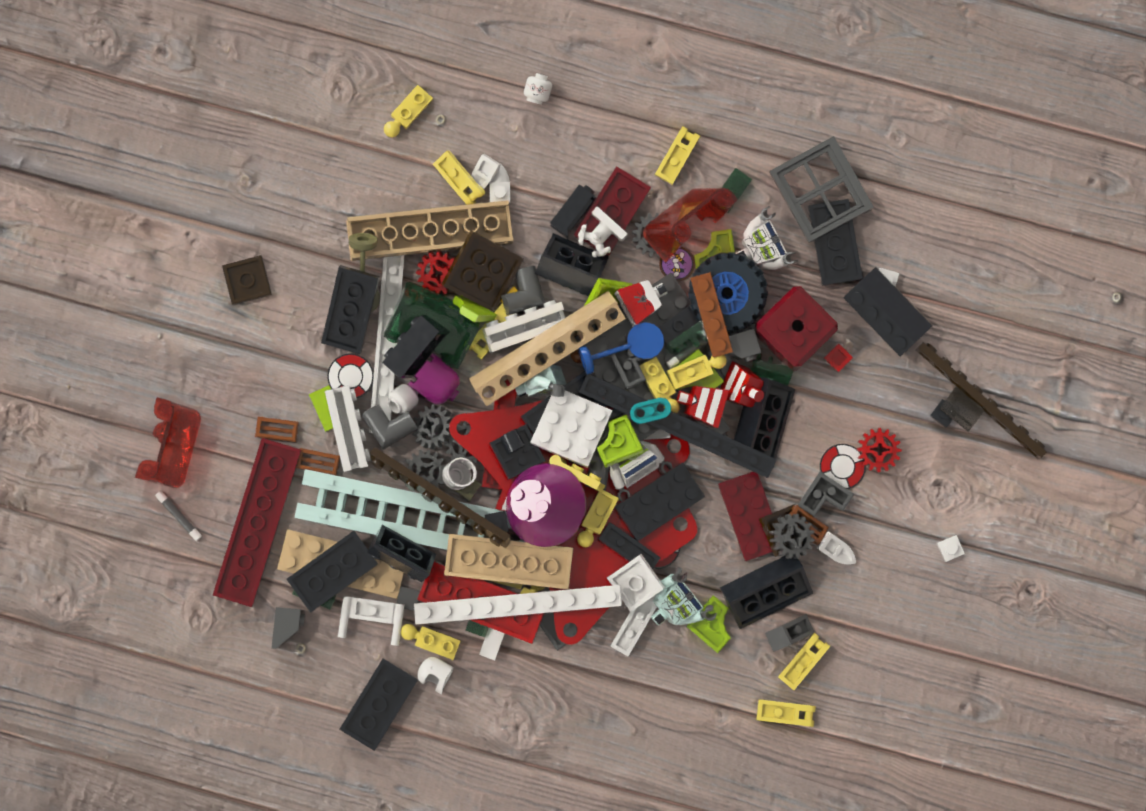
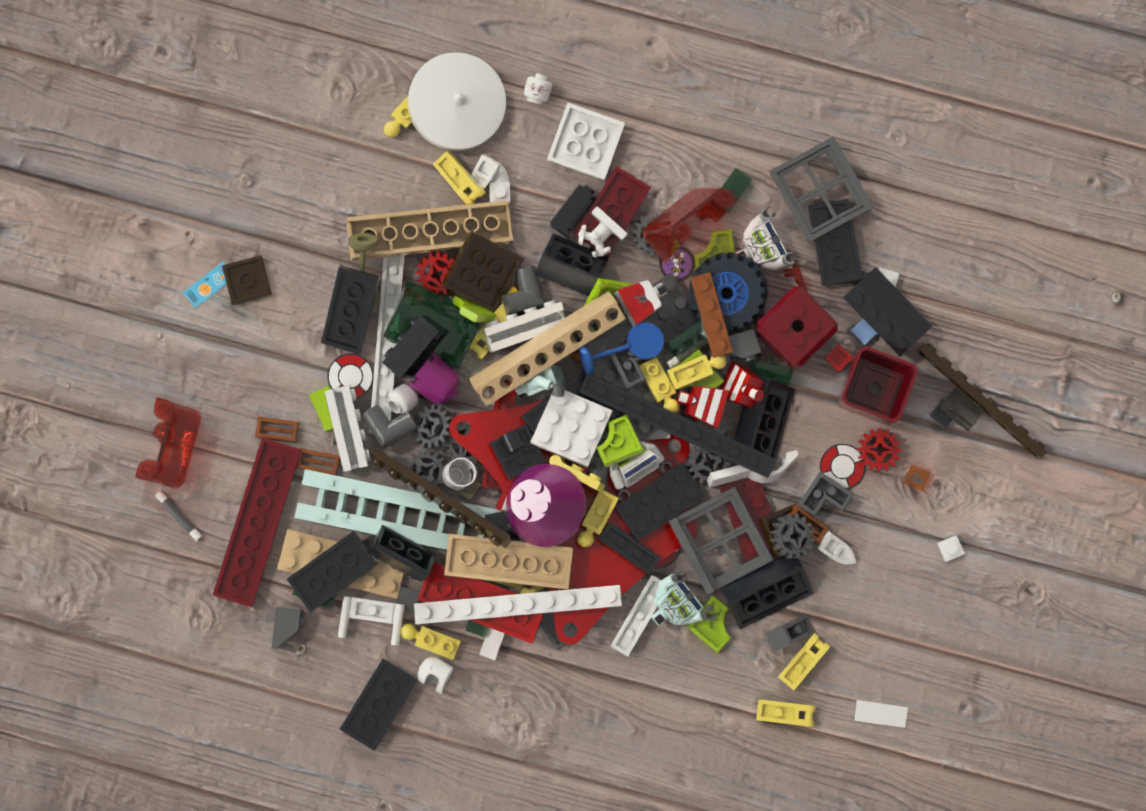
(206, 286): none -> medium azure sticker
(456, 101): none -> white container
(586, 141): none -> white plate
(637, 582): white plate -> none
(650, 410): teal plate -> none
(677, 156): light yellow plate -> none
(695, 554): none -> dark grey window
(700, 466): none -> dark grey gear
(738, 472): none -> white piece
(795, 271): none -> clear red bar
(863, 331): none -> light blue tile
(881, 713): none -> white sticker
(895, 383): none -> dark red plate
(916, 478): none -> clear orange tile

